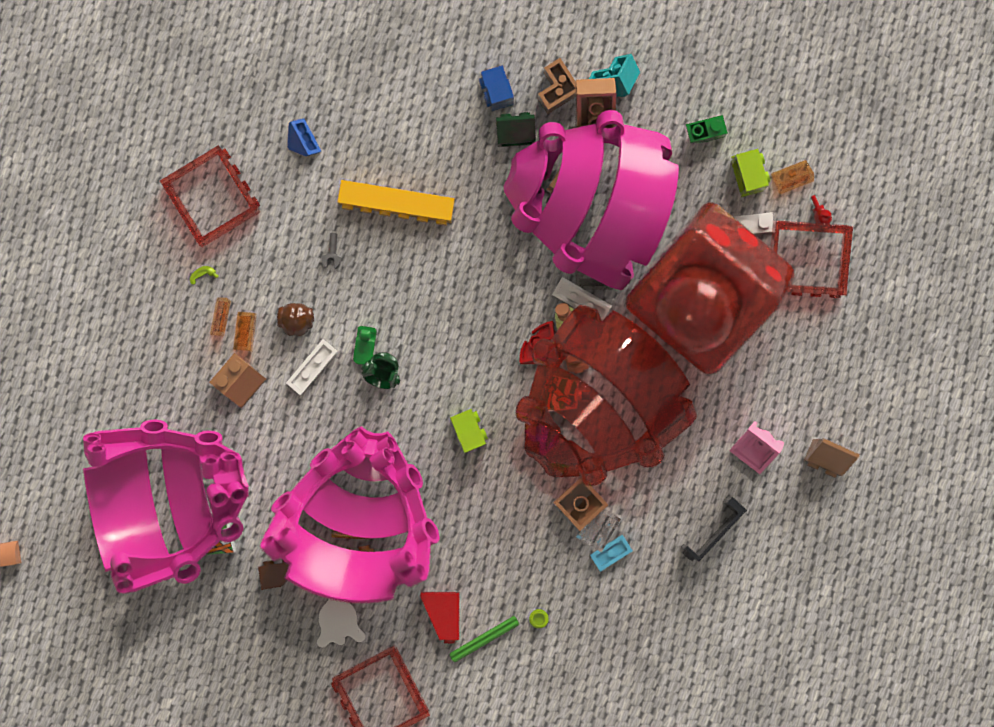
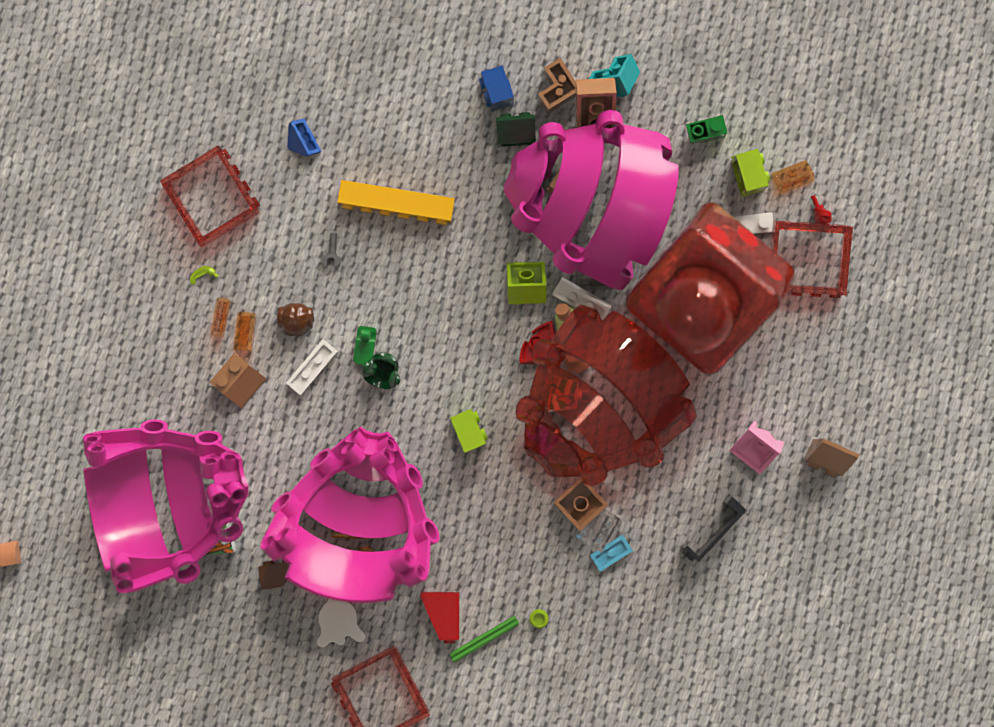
(526, 283): none -> lime slope

